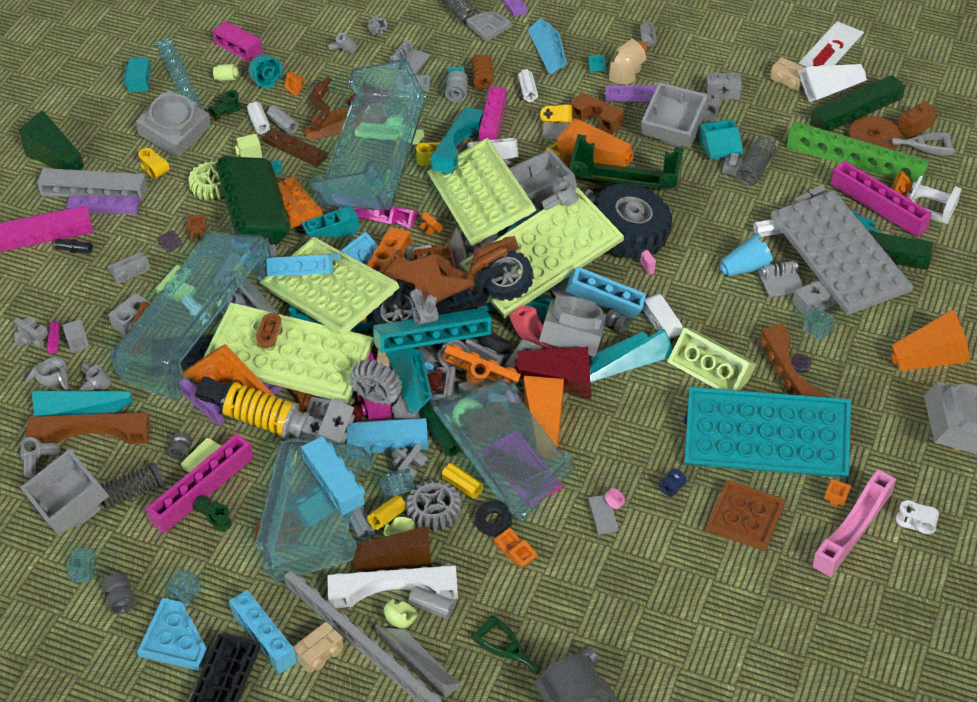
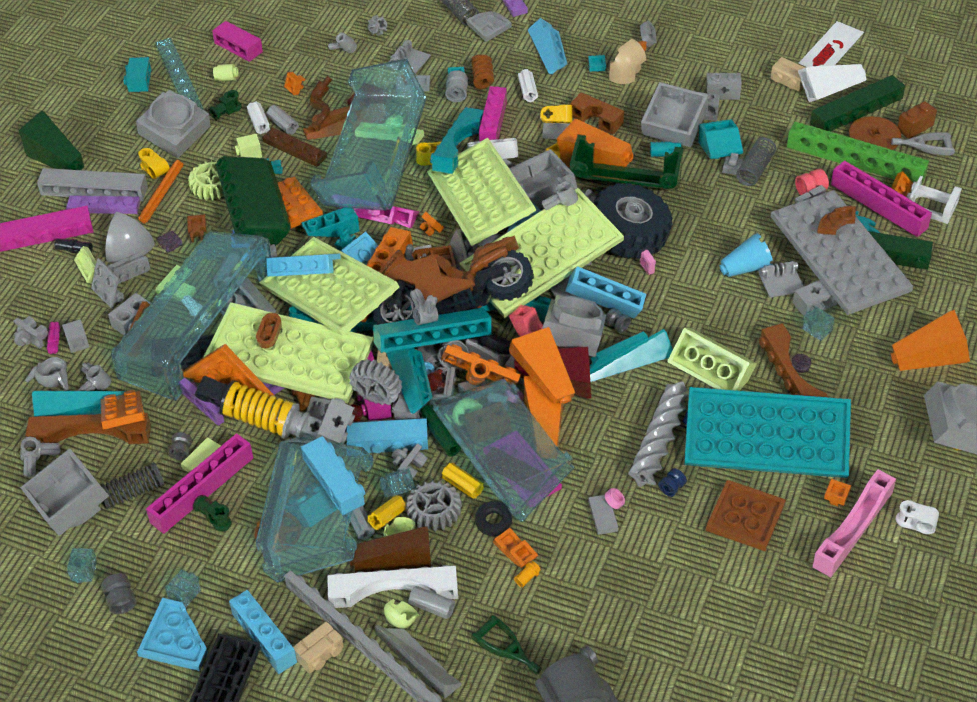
(86, 264): none -> yellowish green plate
(105, 284): none -> light grey hinge
(121, 409): none -> orange plate
(126, 238): none -> light grey brick
(160, 191): none -> orange axle
(265, 70): teal cylinder -> none
(344, 240): none -> teal plate
(532, 569): none -> light orange pin
(542, 361): none -> orange slope
(629, 93): medium lavender plate -> none
(658, 149): none -> teal hinge
(659, 433): none -> light grey piece
(662, 316): white beam -> none
(766, 228): white axle -> none
(811, 180): none -> coral wheel
(839, 217): none -> dark orange tile

